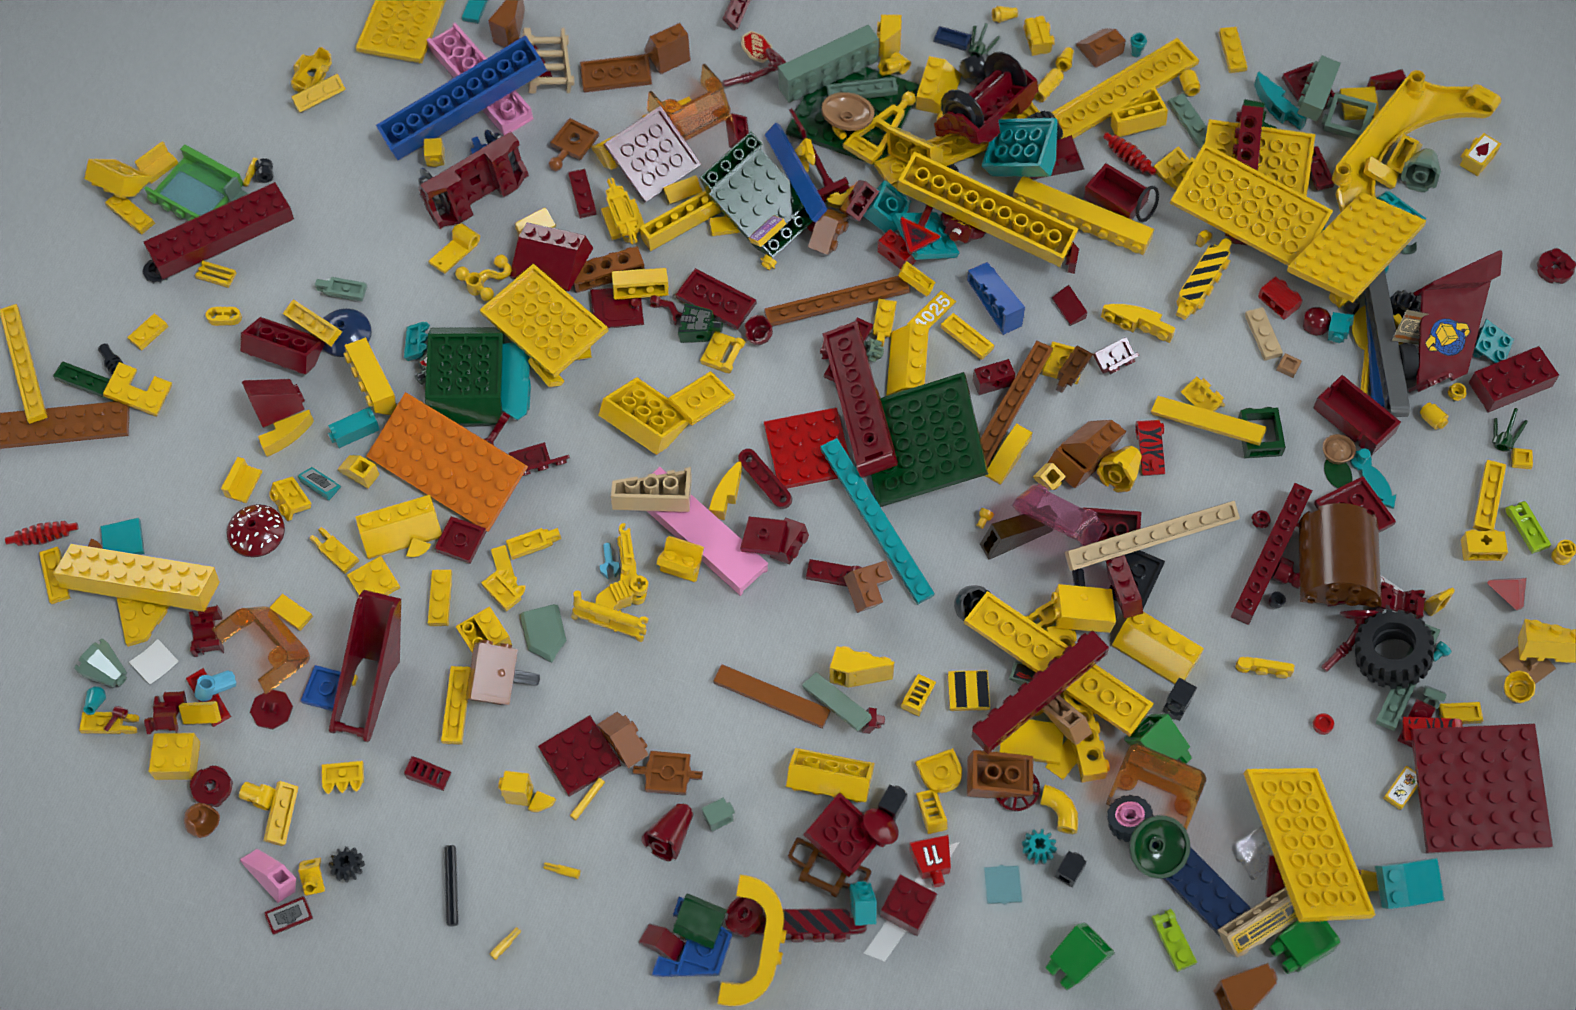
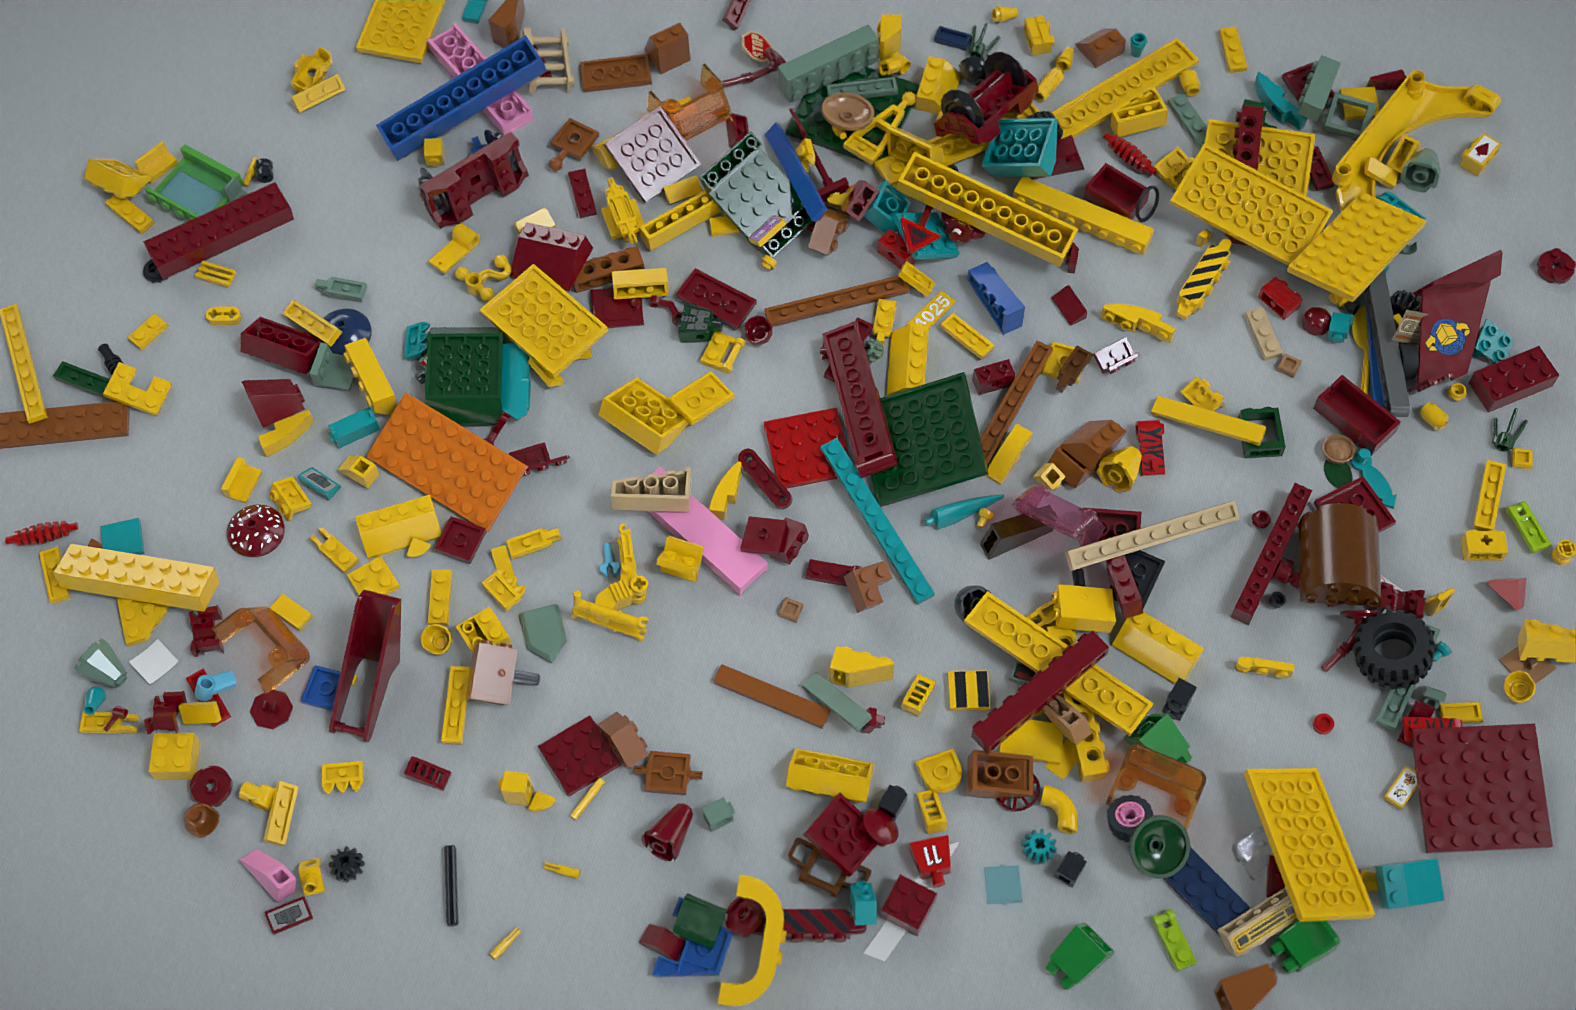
(331, 370): none -> sand green bracket
(436, 639): none -> yellow hair
(790, 610): none -> medium nougat tile
(957, 511): none -> teal piece

